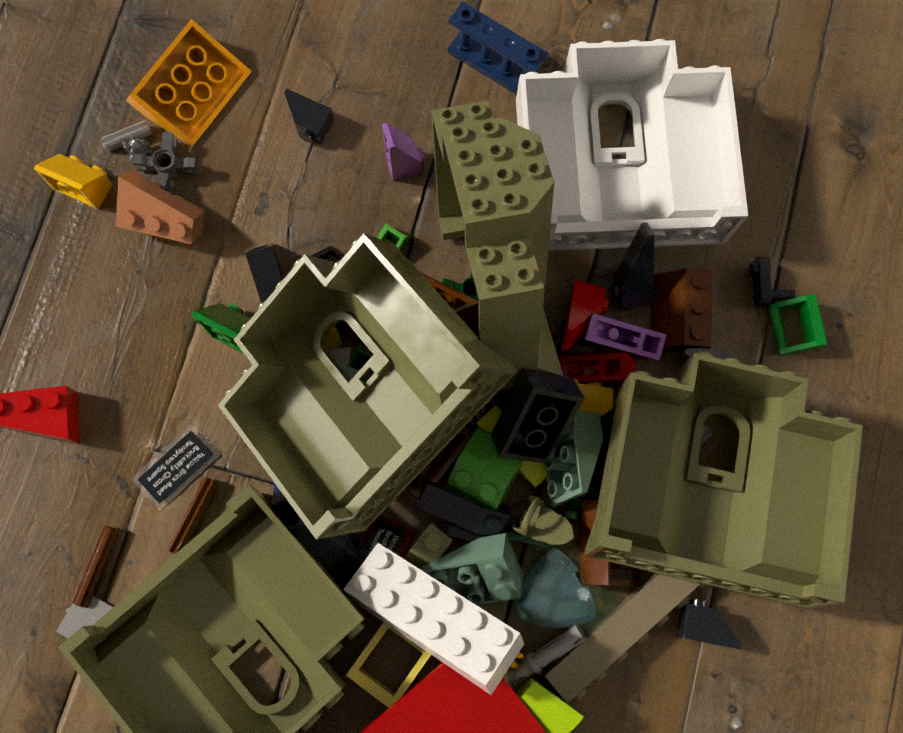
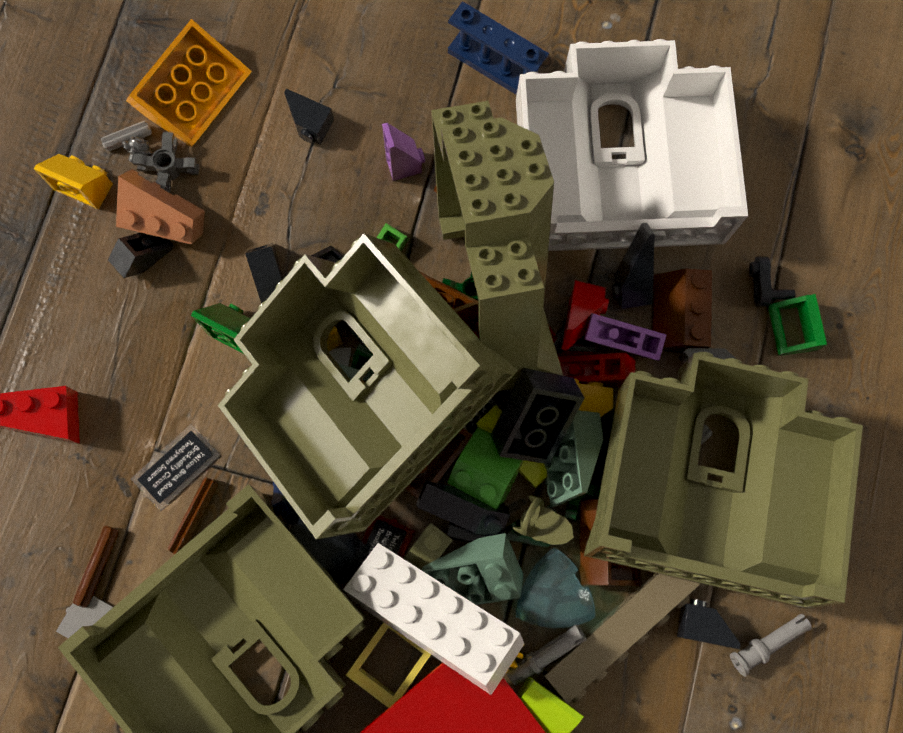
(138, 253): none -> black slope
(760, 650): none -> light grey pin

